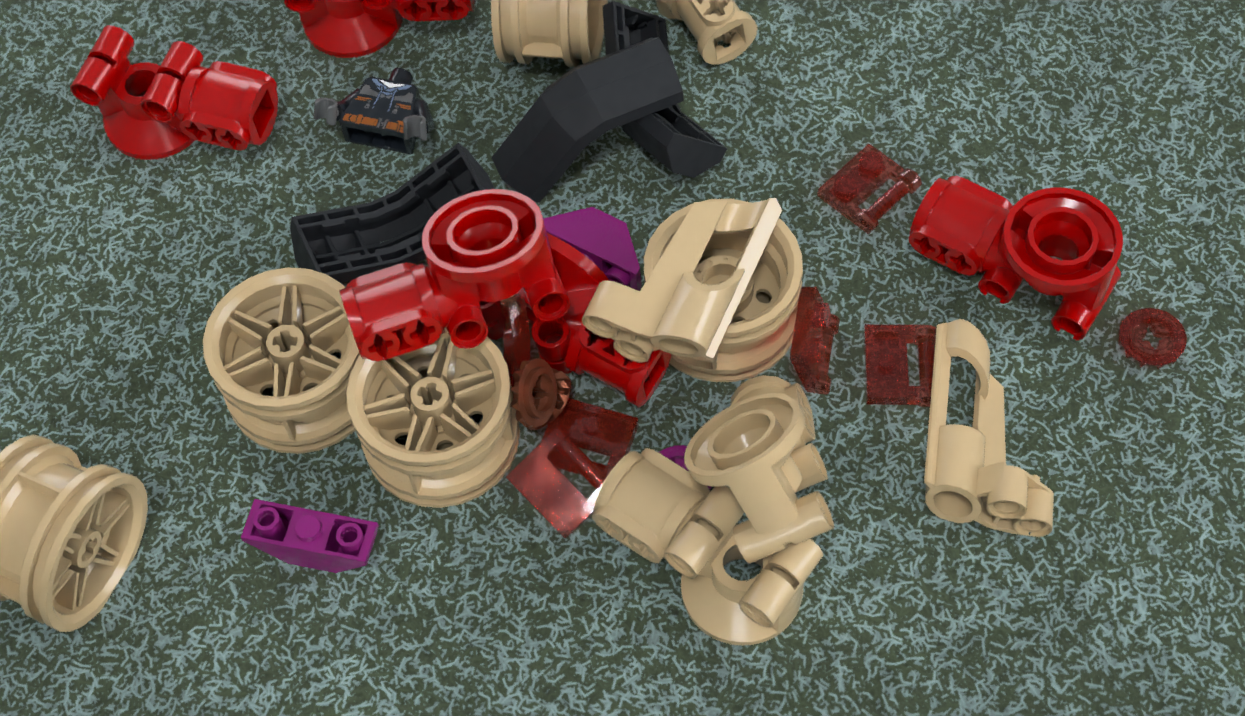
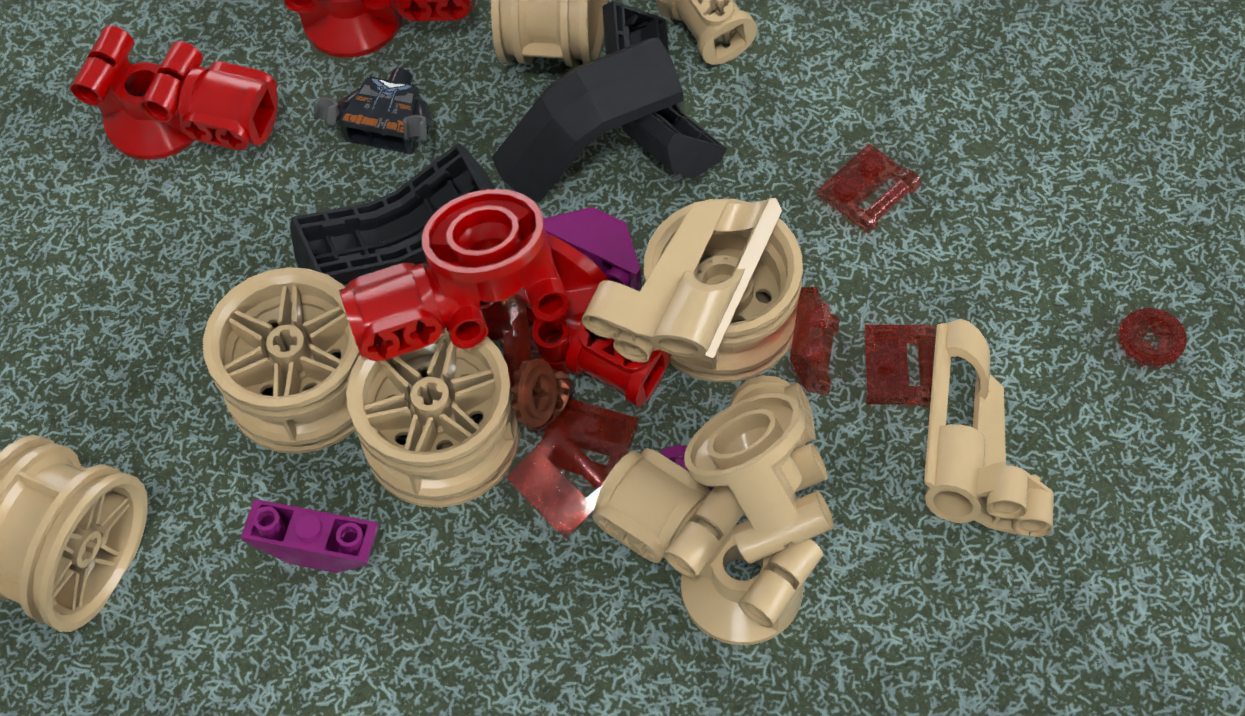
(983, 232): red piece -> none

